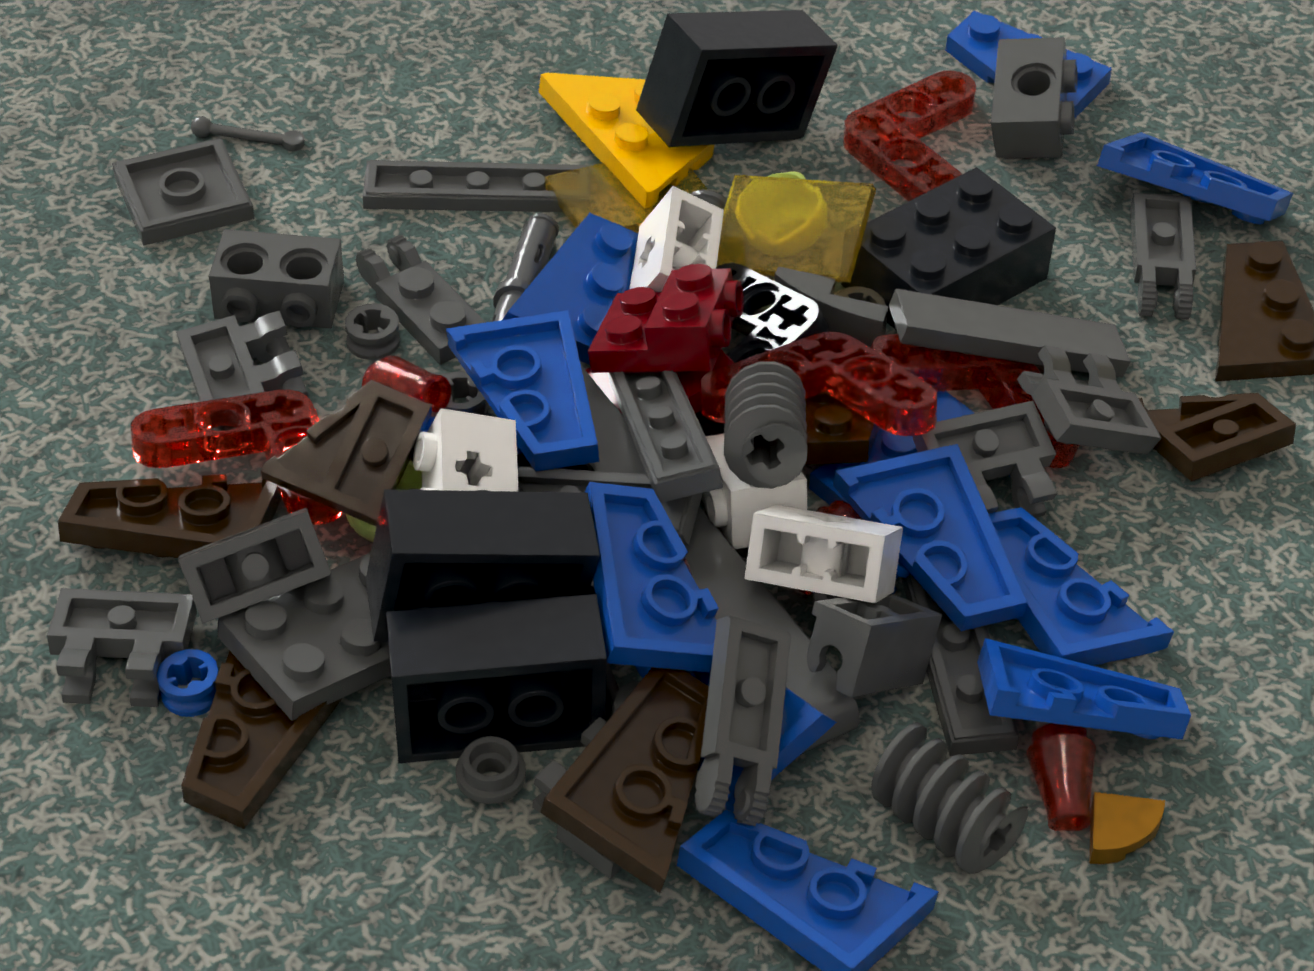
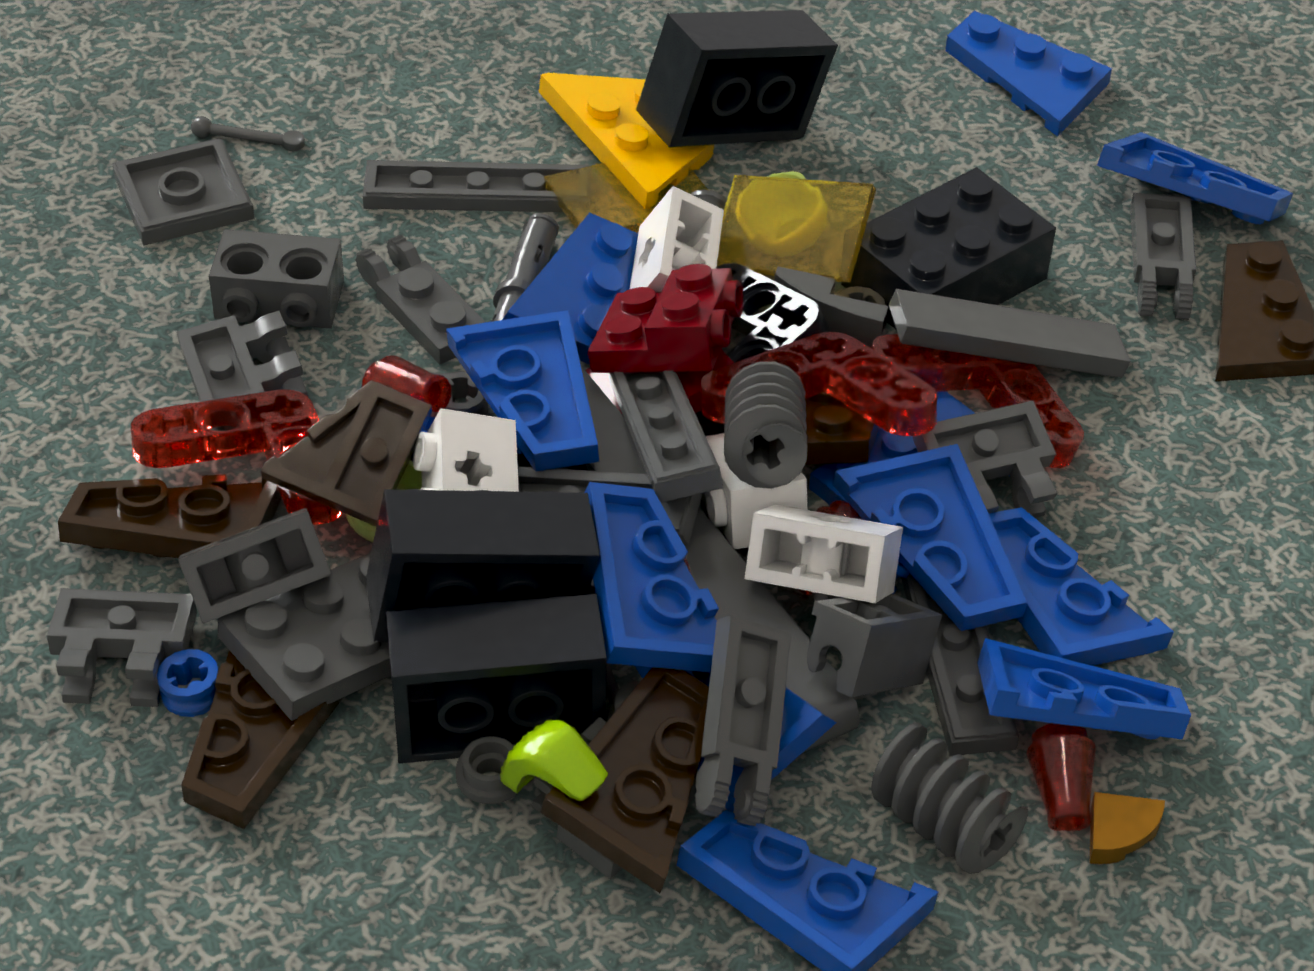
(372, 345): dark grey bush -> none
(556, 756): none -> lime hair
(881, 135): clear red beam -> none
(1031, 98): dark grey brick -> none
(1090, 411): dark grey plate -> none
(1219, 432): dark brown wing -> none

